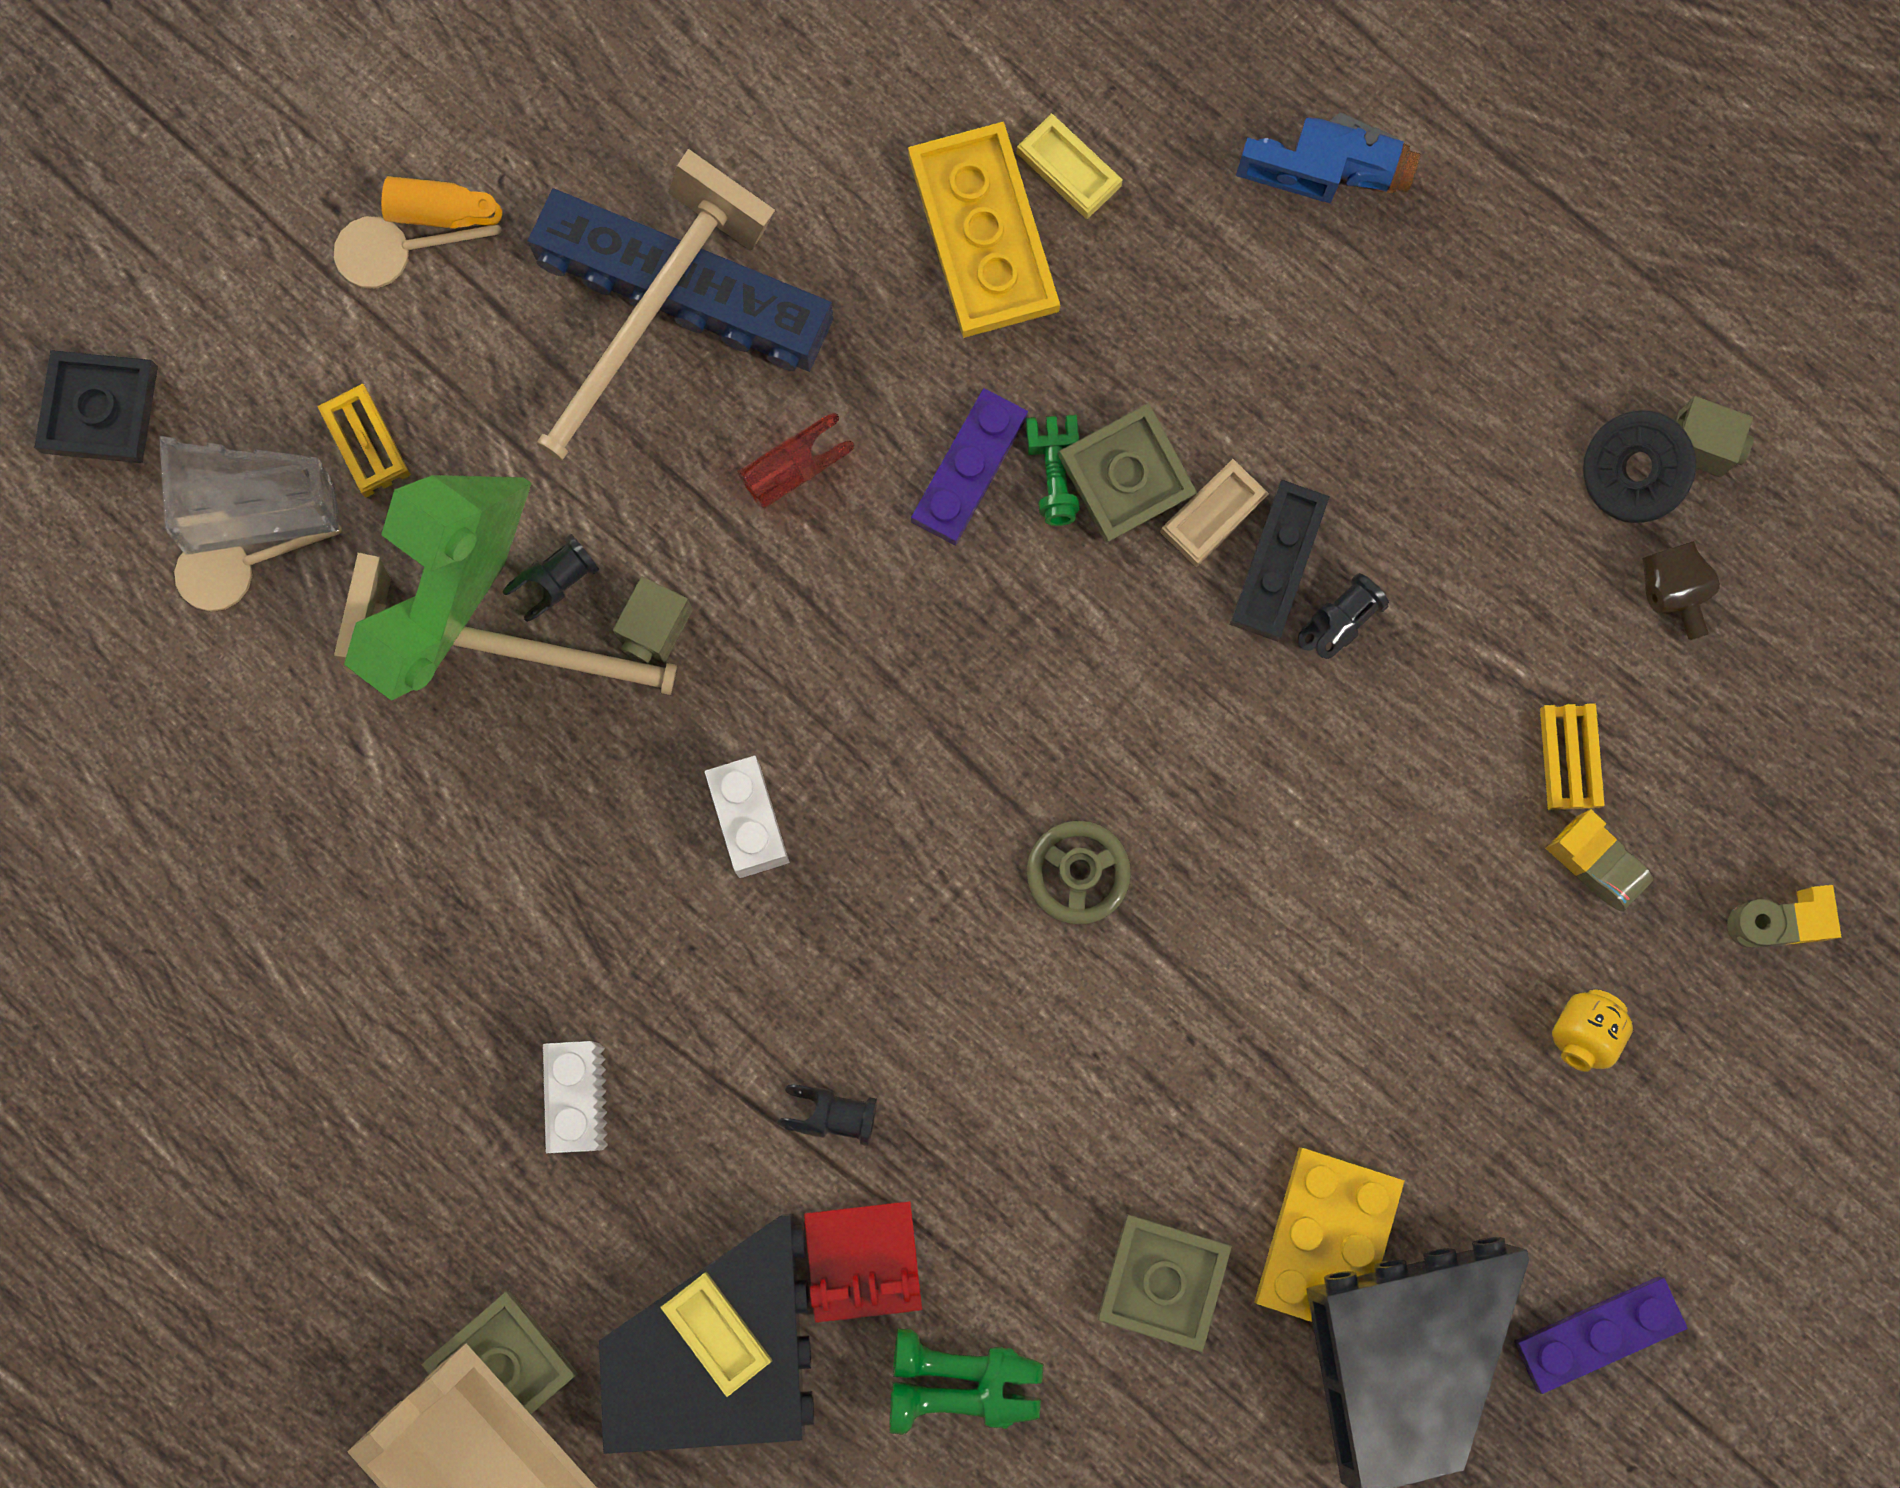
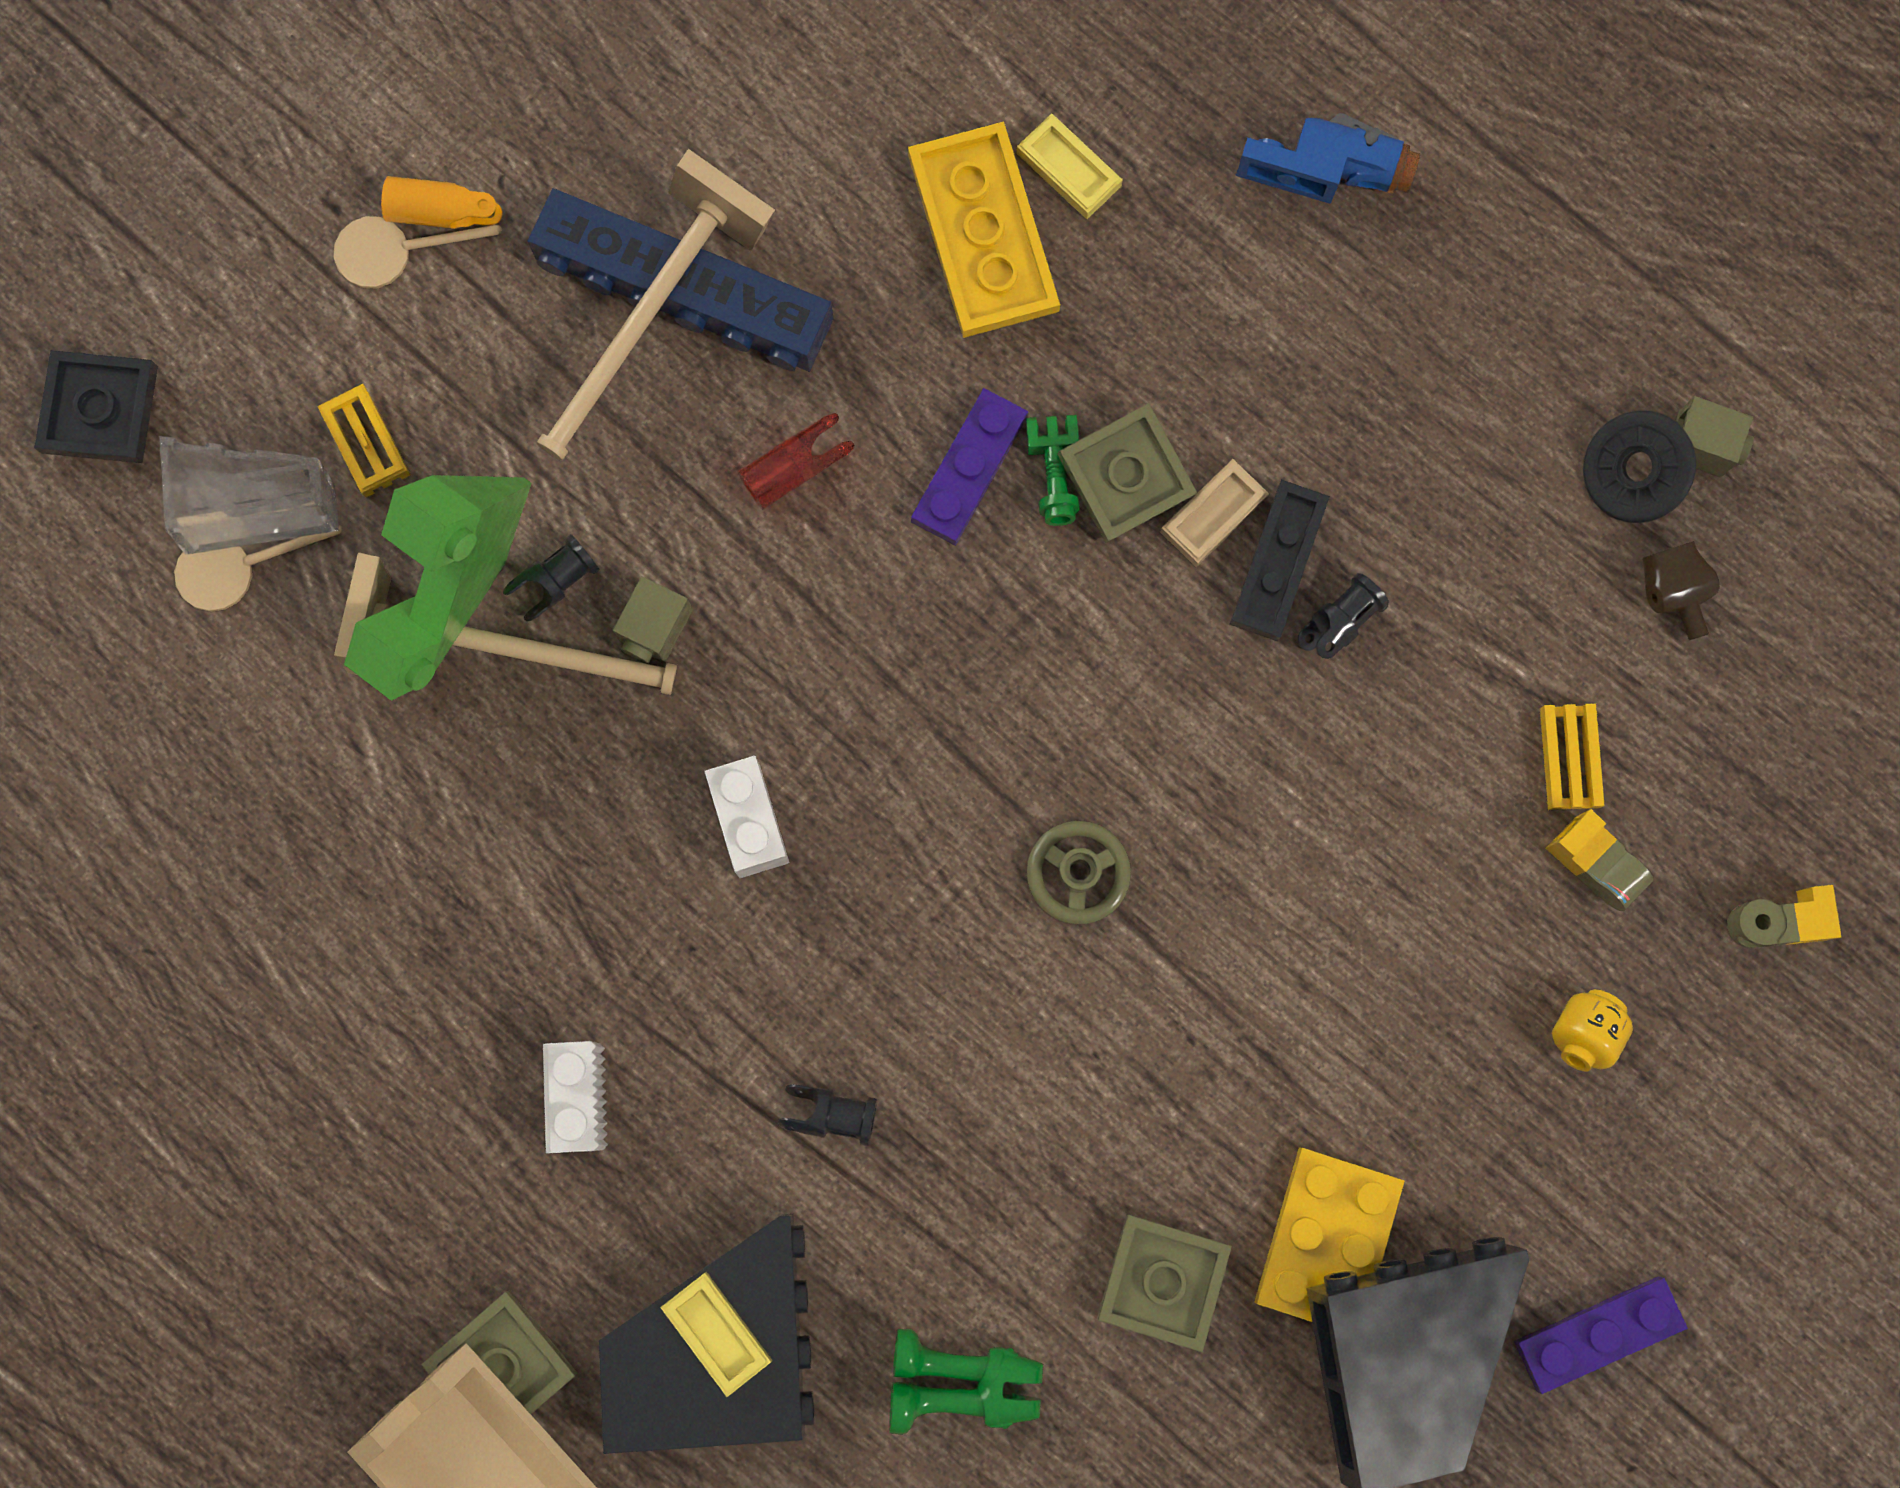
(862, 1262): red hinge -> none

